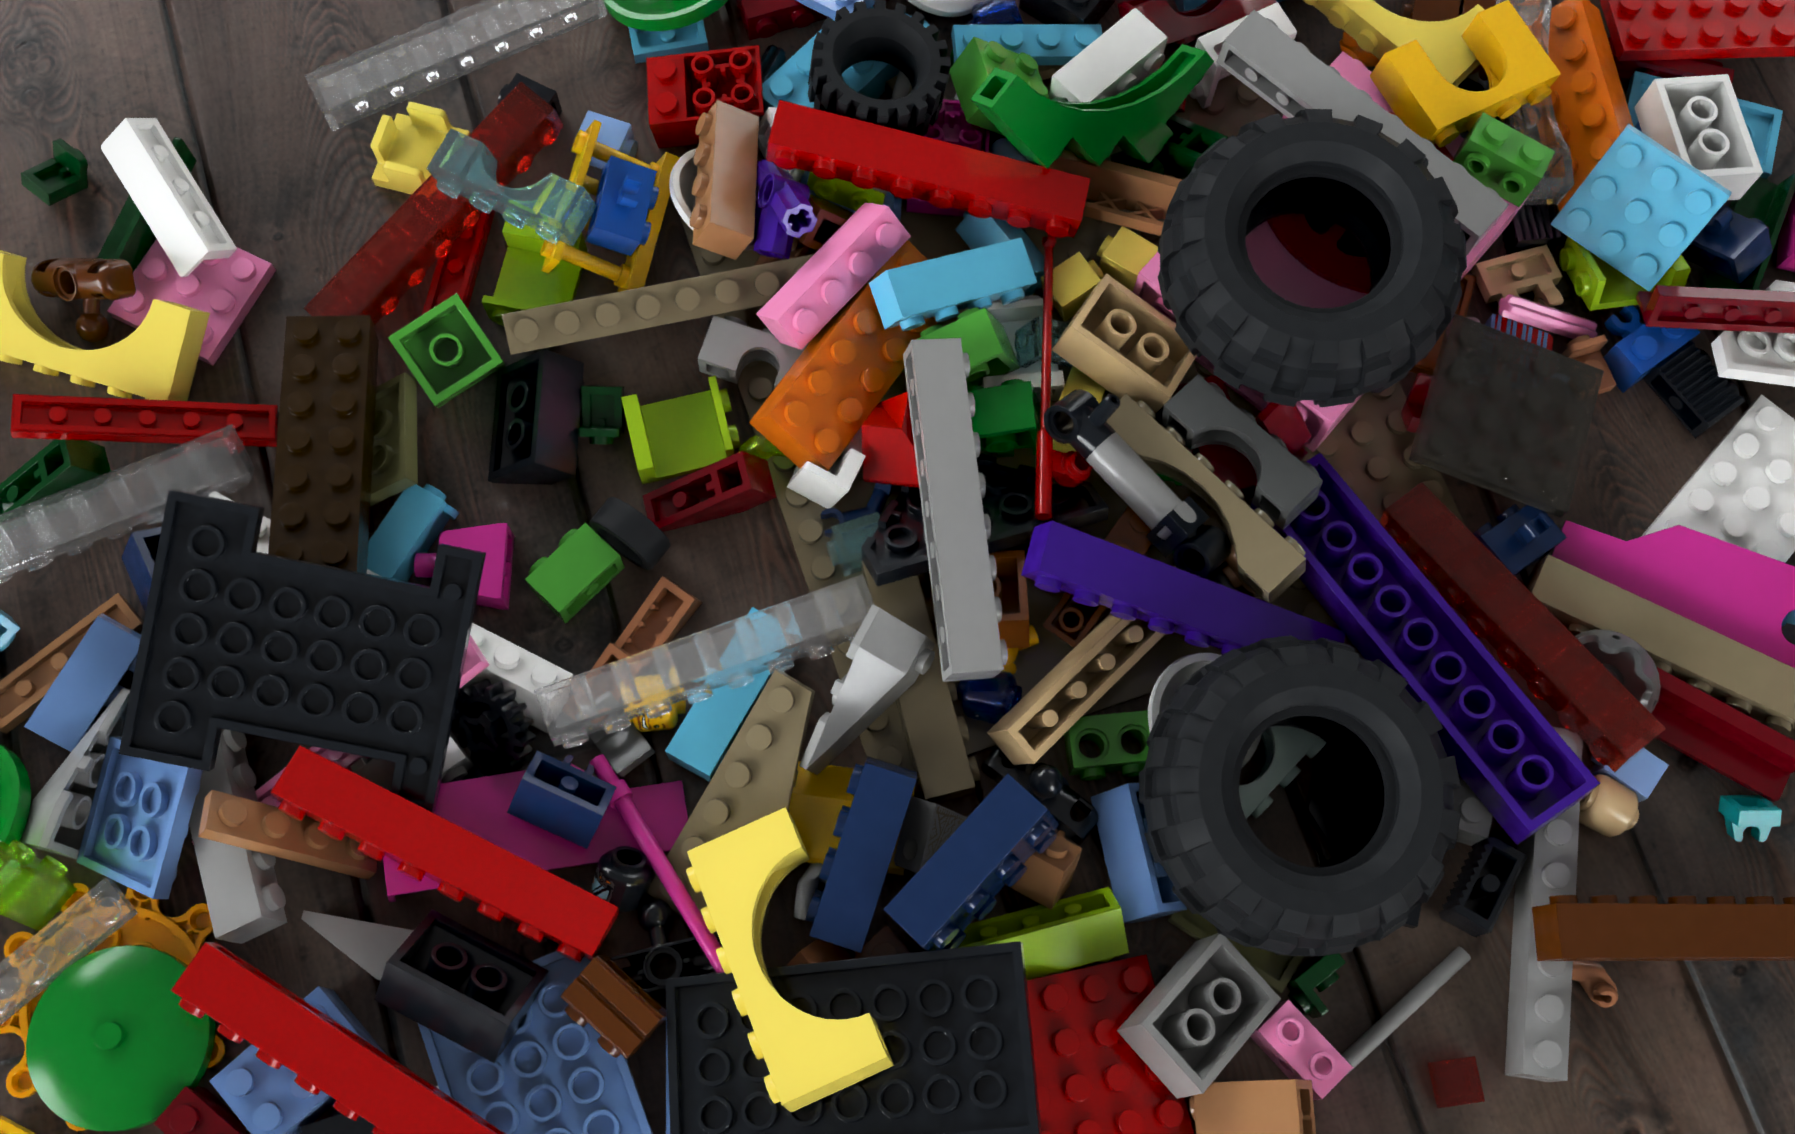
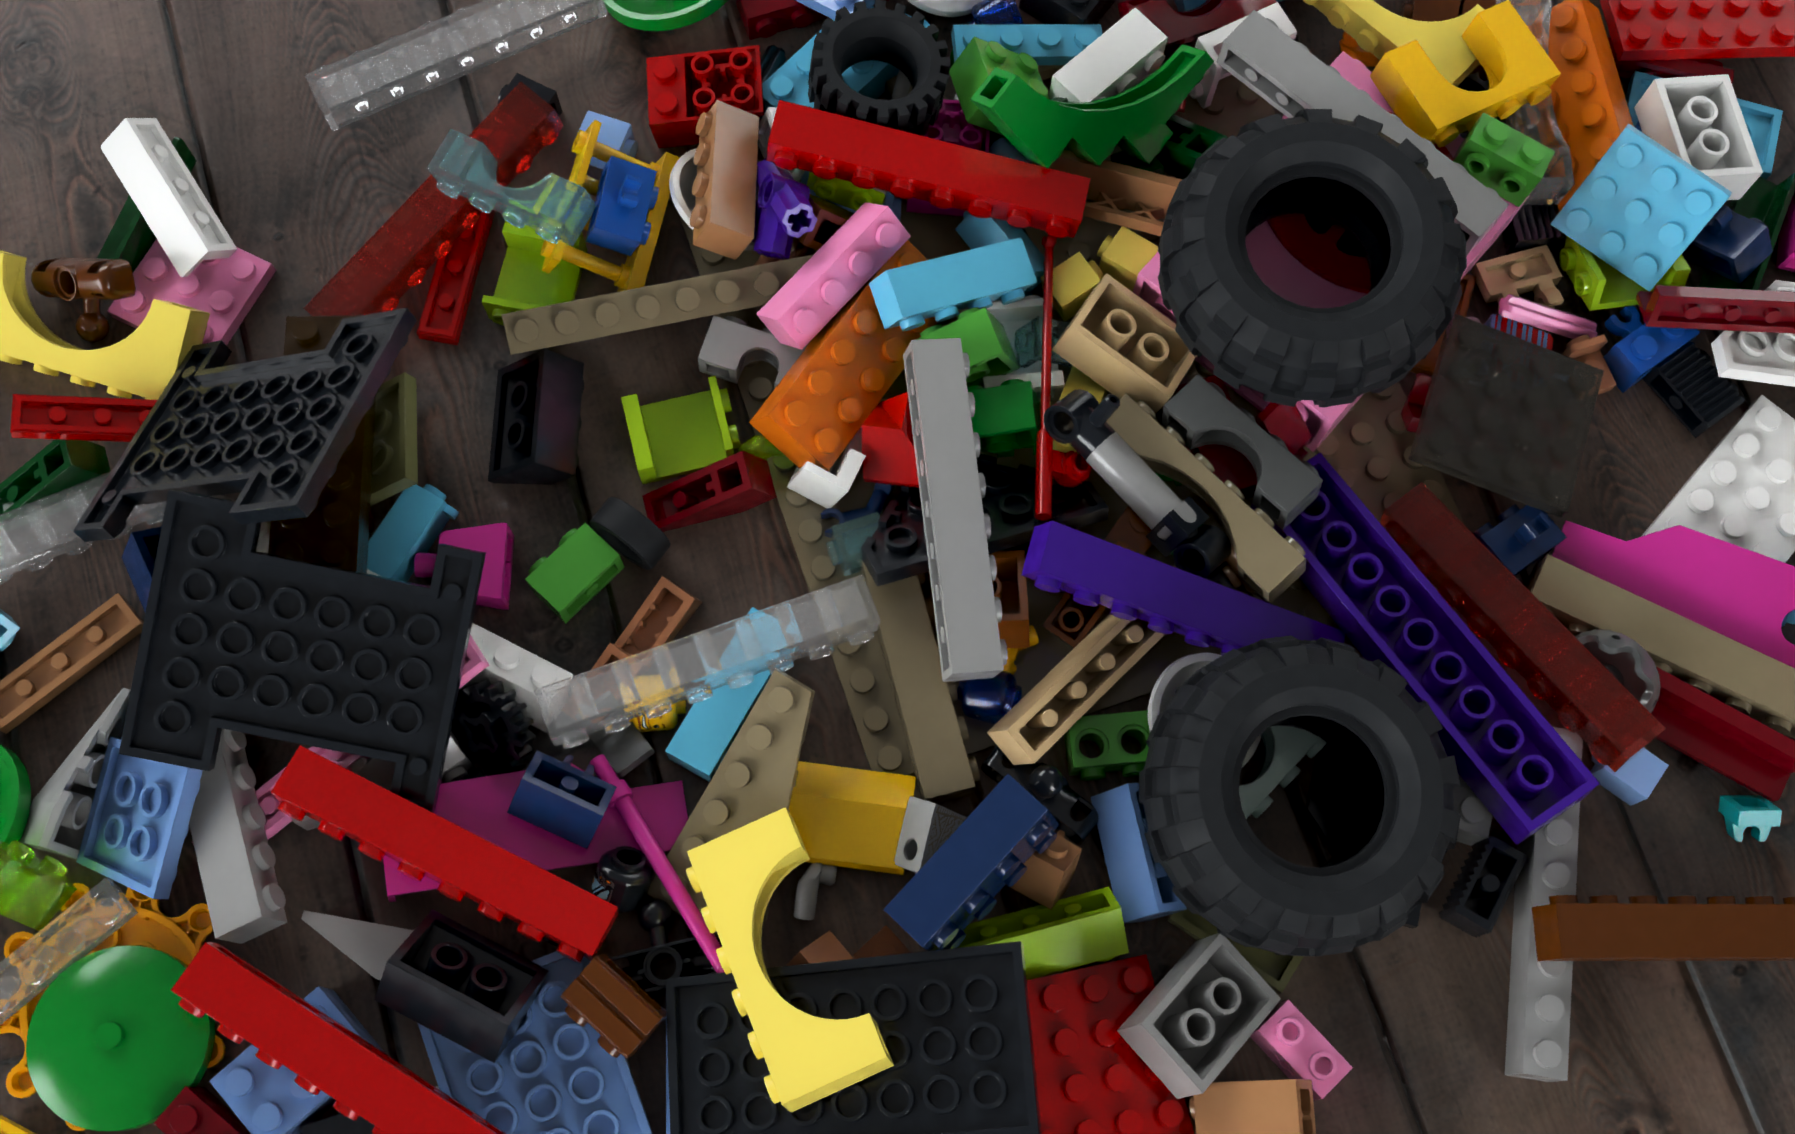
(59, 175): dark green bracket -> none
(86, 683): medium blue brick -> none
(252, 427): none -> black piece
(274, 833): medium nougat plate -> none
(408, 146): light yellow panel -> none
(446, 351): bright green brick -> none
(602, 413): dark green bracket -> none
(668, 42): medium azure plate -> none
(863, 855): dark blue brick -> none
(884, 665): light grey wedge -> none
(1317, 974): dark green bracket -> none
(1406, 1006): light grey bar -> none
(1456, 1082): clear red tile -> none
(1595, 982): nougat arm -> none
(1609, 807): tan head -> none

